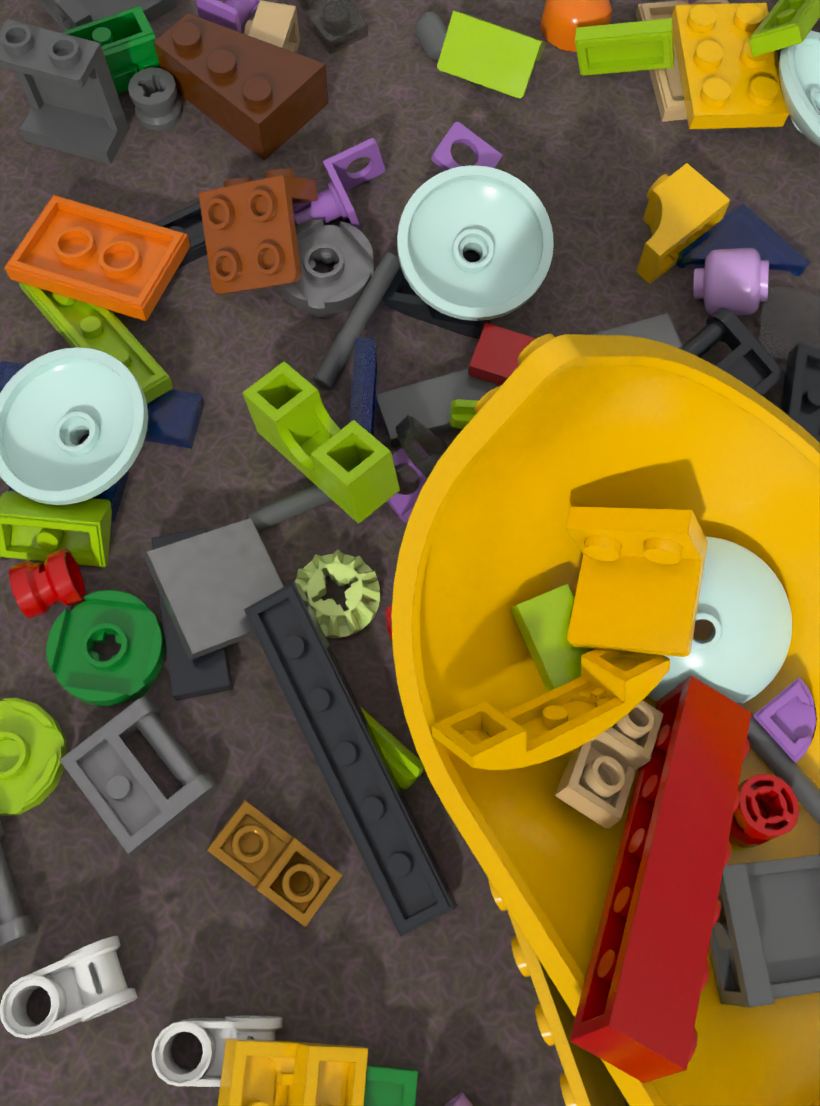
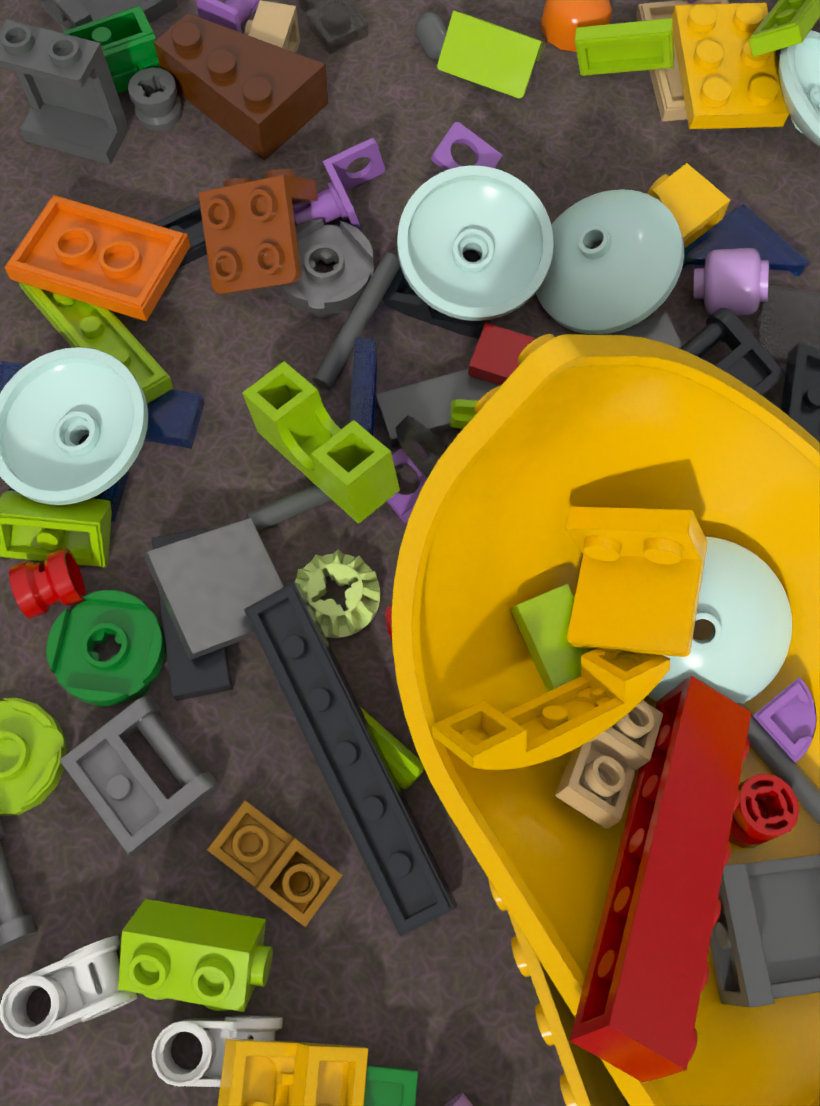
(194, 955): none -> lime brick
(622, 277): none -> light aqua dish

